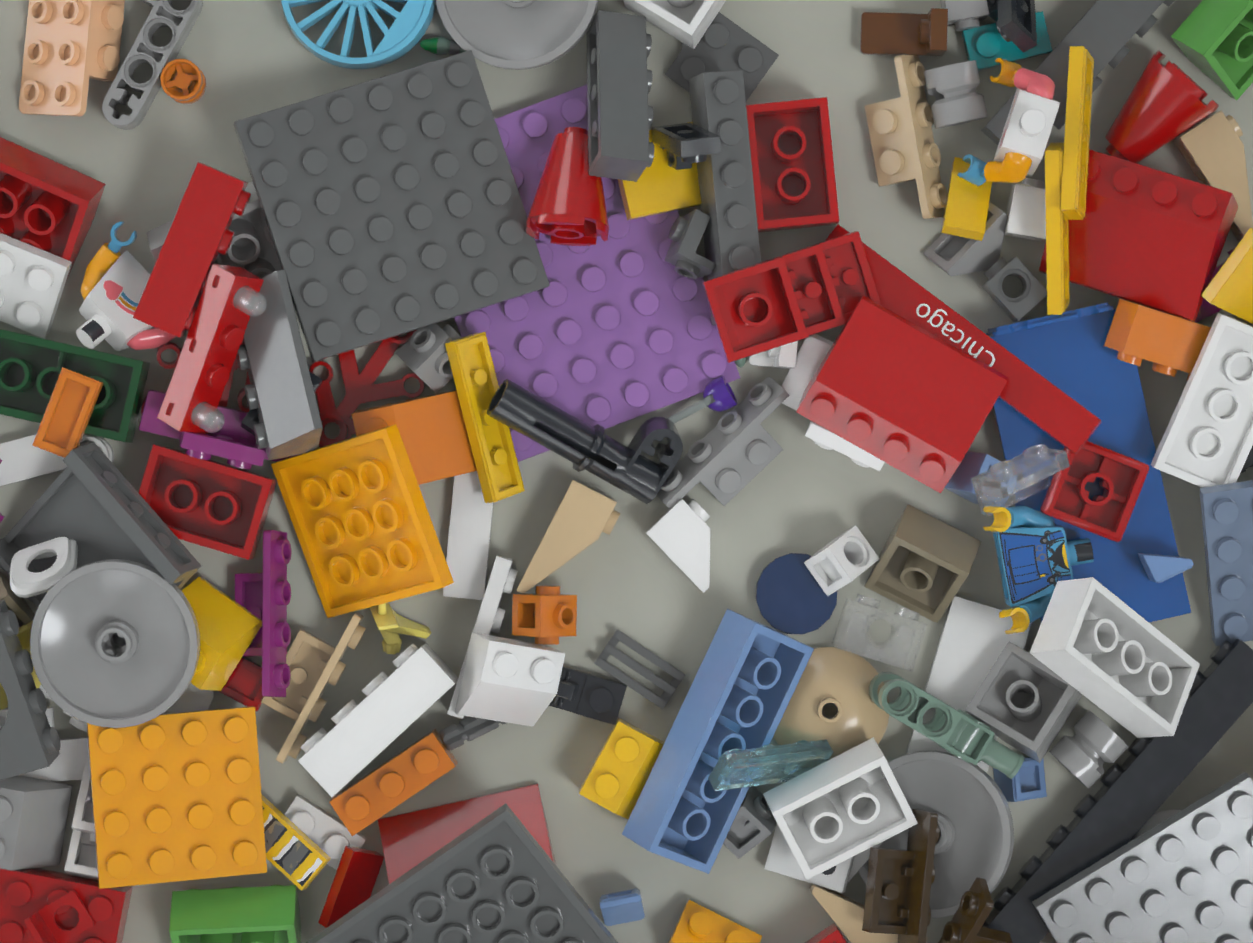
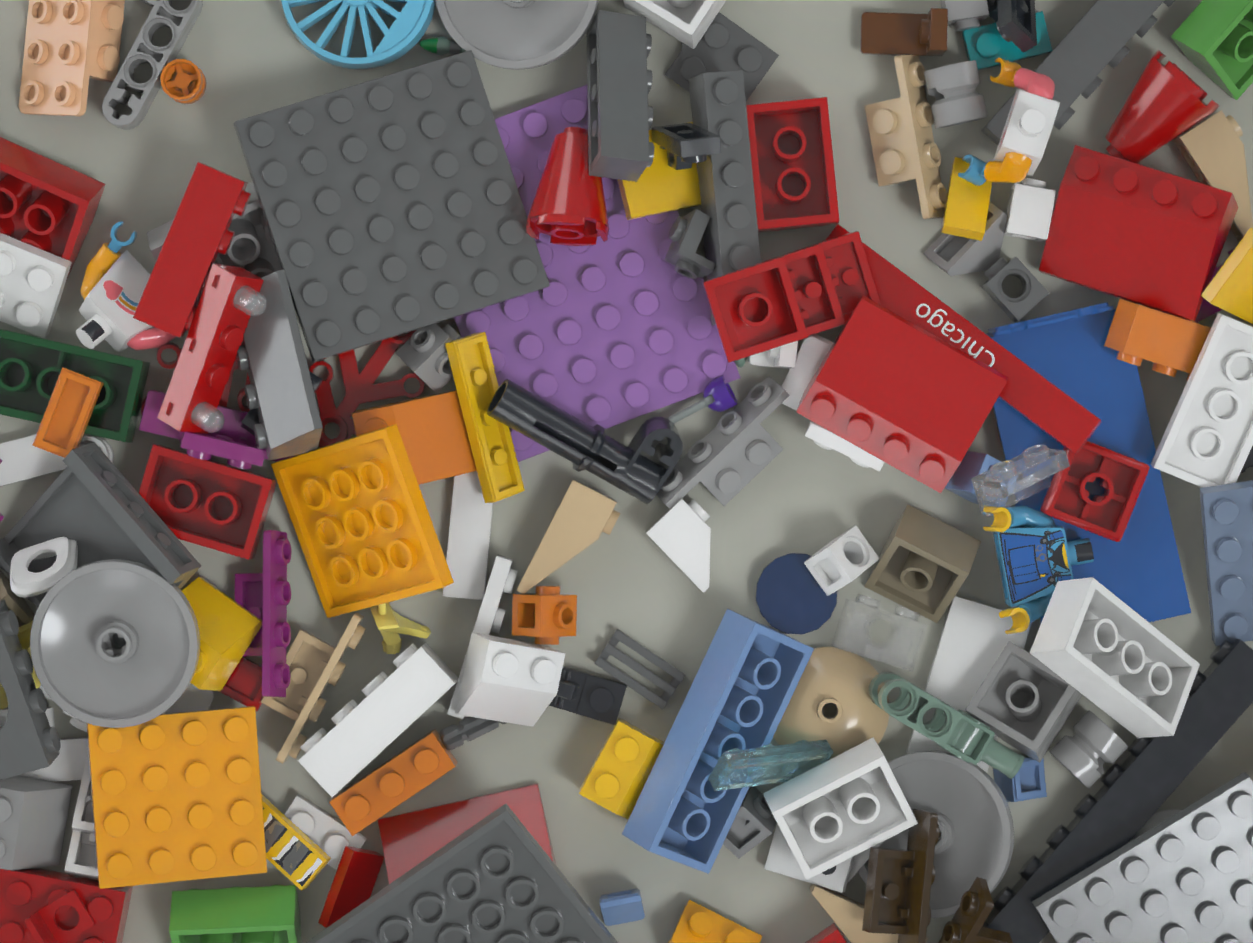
(1056, 233): yellow tile -> none
(1077, 133): yellow tile -> none
(1163, 566): medium blue slope -> none

